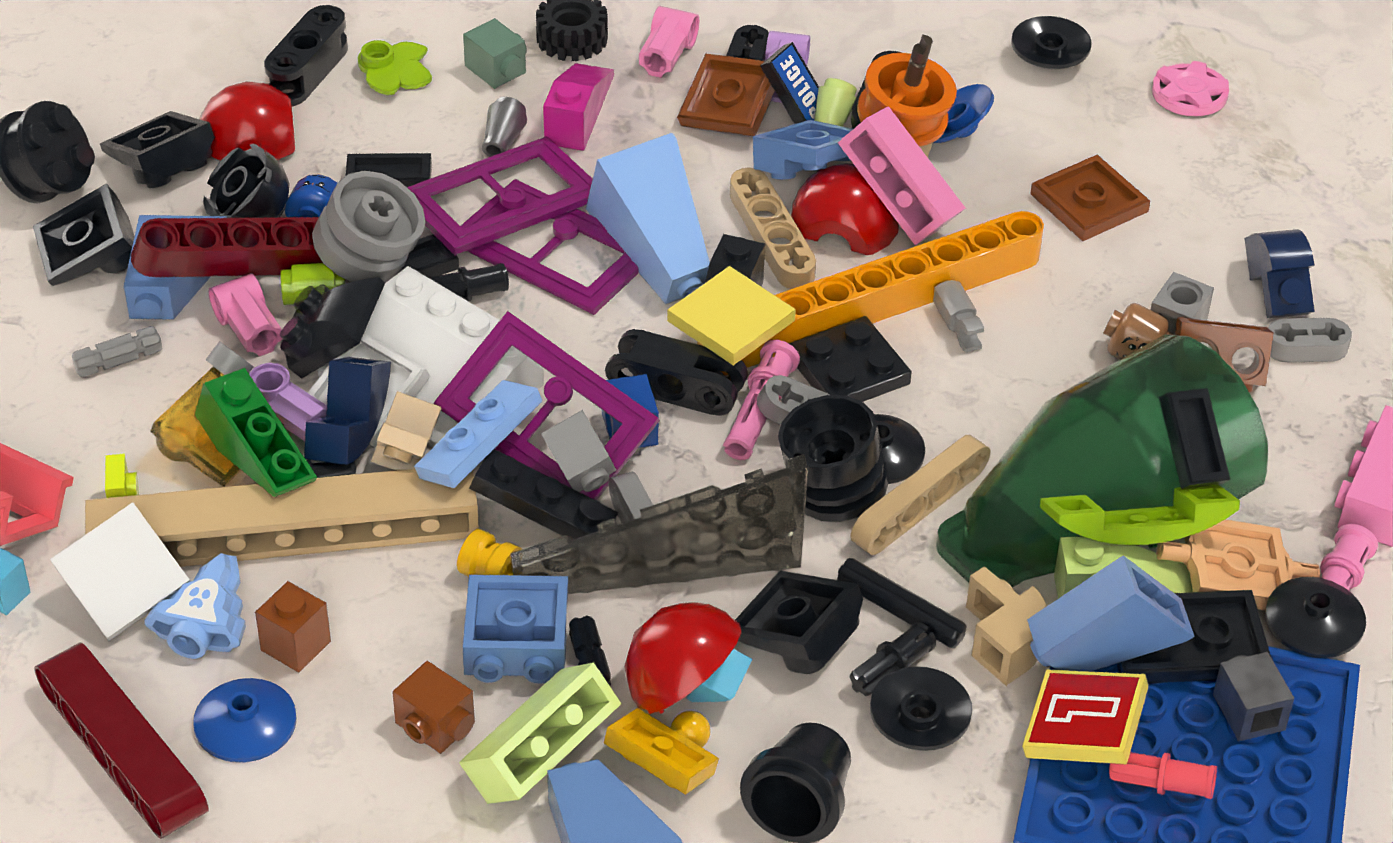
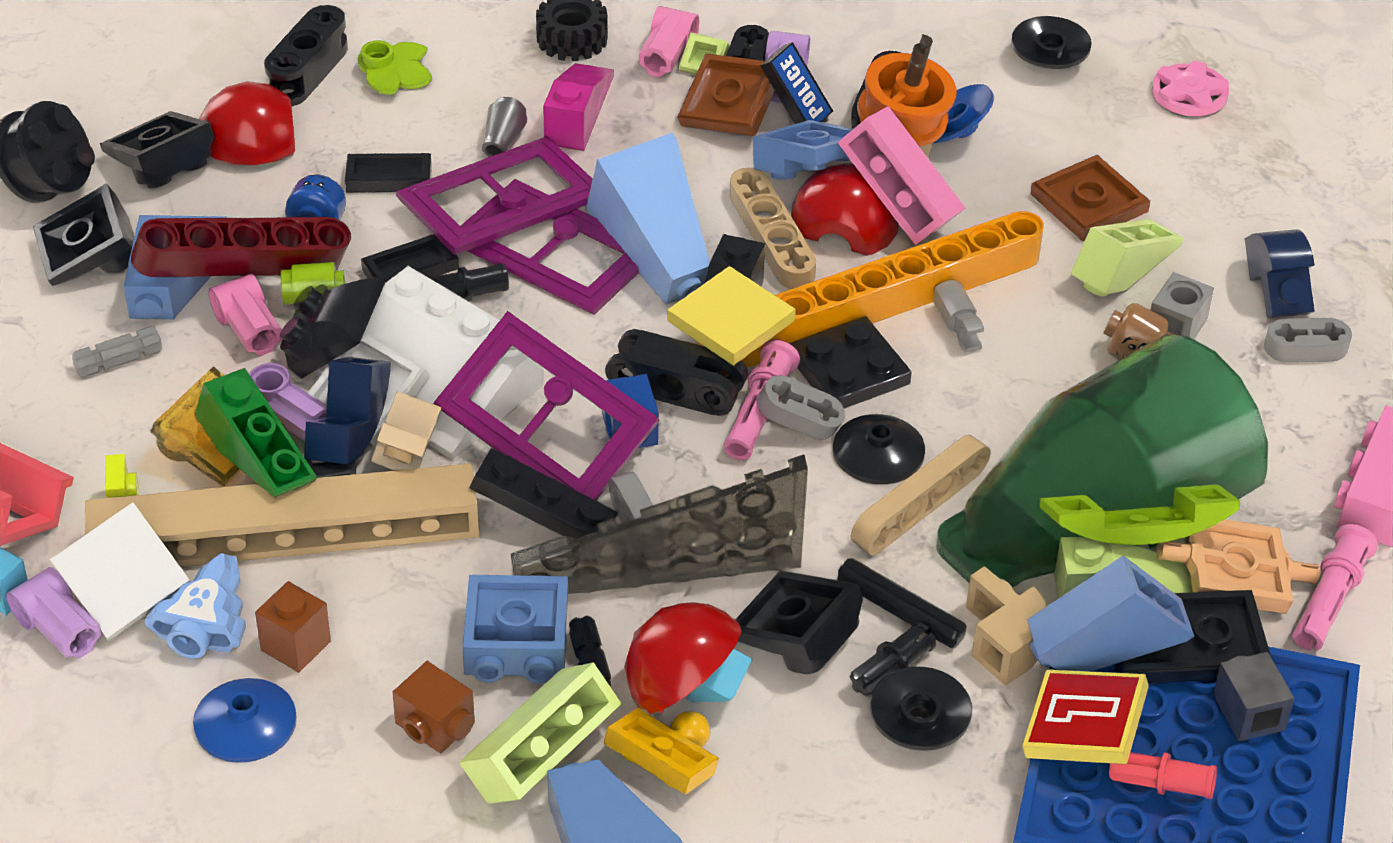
(50, 607): none -> lavender piece
(121, 740): dark red beam -> none
(227, 360): light grey beam -> none
(248, 185): black cylinder -> none
(368, 227): light grey wheel -> none
(478, 433): light blue plate -> none
(485, 556): yellow wheel -> none
(494, 53): sand green brick -> none
(579, 453): light grey brick -> none
(697, 47): none -> yellowish green slope
(798, 784): black piece -> none
(835, 101): yellowish green cone -> none
(841, 455): black wheel -> none
(1122, 254): none -> yellowish green slope
(1194, 438): black tile -> none
(1227, 339): brick -> none
(1315, 617): black dish -> none

